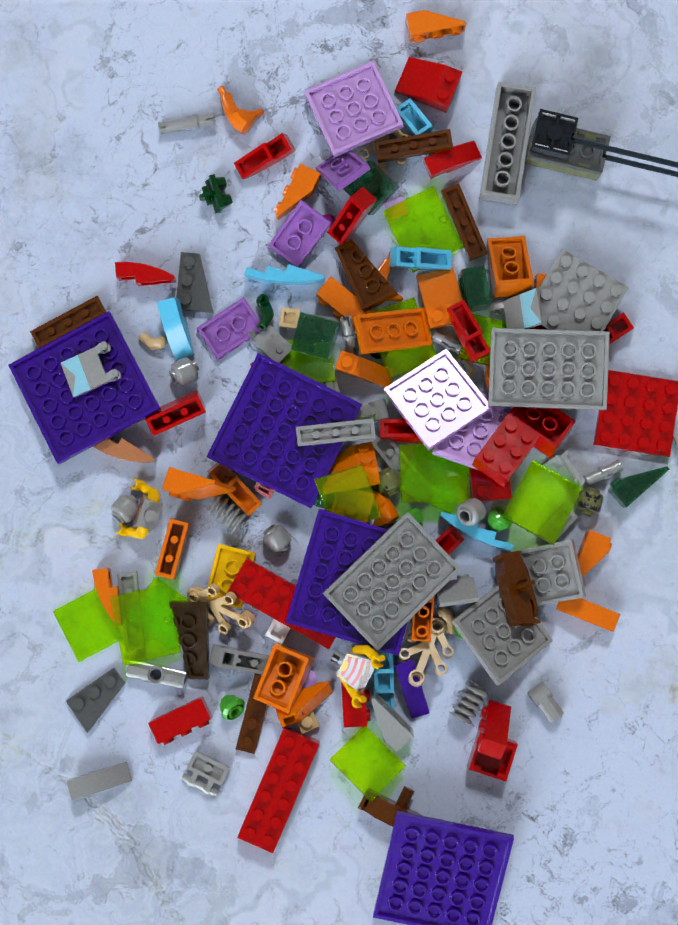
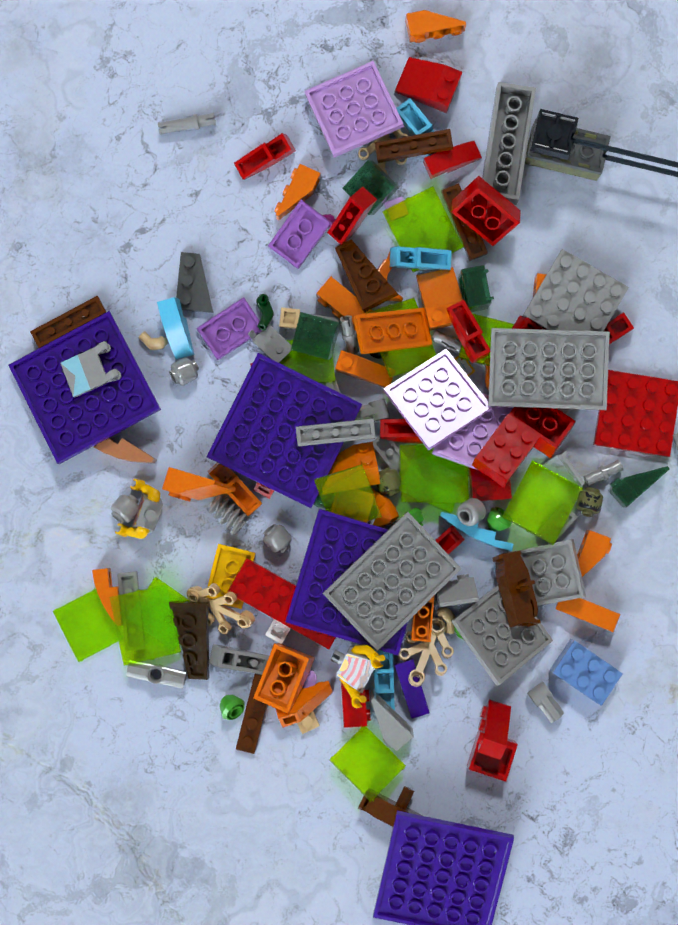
(95, 698): dark grey wing -> none
(98, 780): light grey slope -> none
(143, 273): red slope -> none
(172, 549): orange brick -> none
(176, 413): red brick -> none
(180, 721): red brick -> none
(208, 768): light grey plate -> none
(212, 193): dark green hips -> none
(240, 119): orange animal -> none
(278, 789): red brick -> none
(292, 276): medium azure slope -> none
(342, 169): medium lavender tile -> none
(470, 703): light grey piece -> none
(486, 211): none -> red brick
(509, 266): orange slope -> none
(521, 310): light grey flag -> none
(586, 672): none -> medium blue brick

